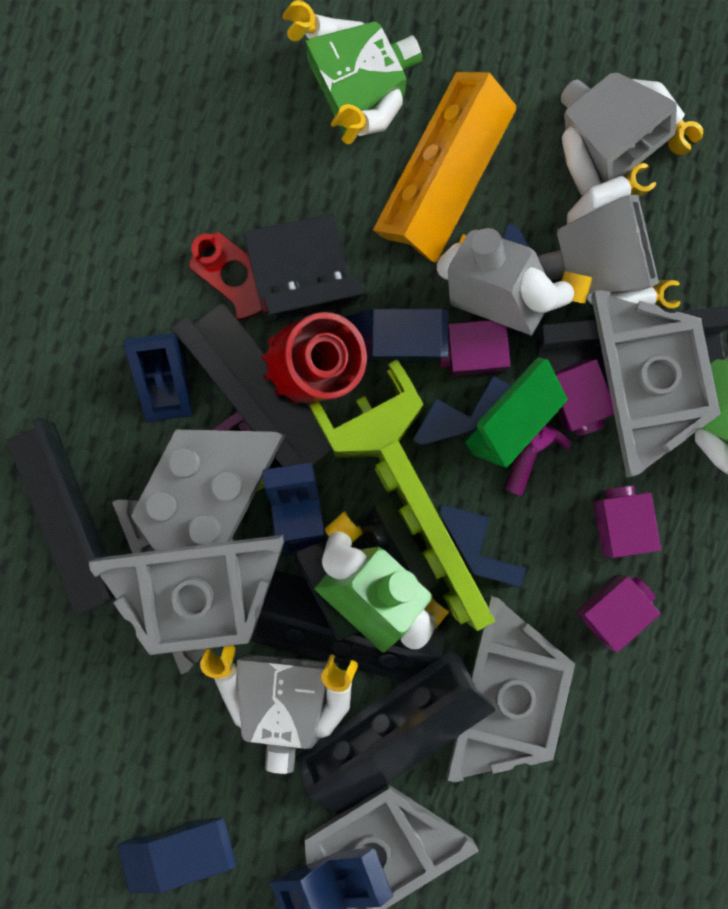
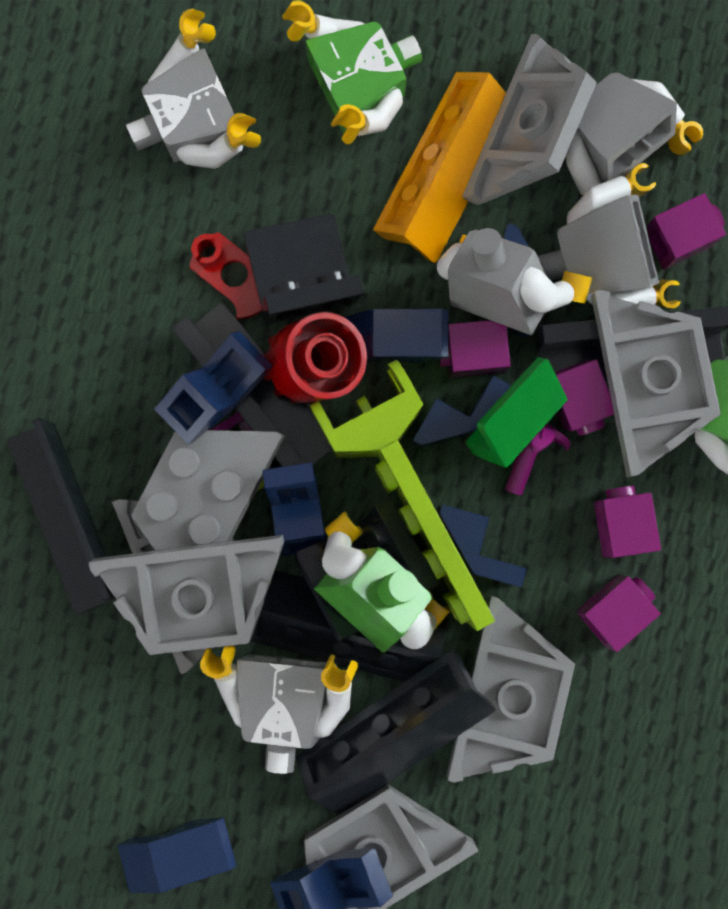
(160, 376): dark blue slope -> none
(190, 104): none -> torso
(214, 390): none -> dark blue slope
(532, 123): none -> light grey wing
(685, 230): none -> magenta brick

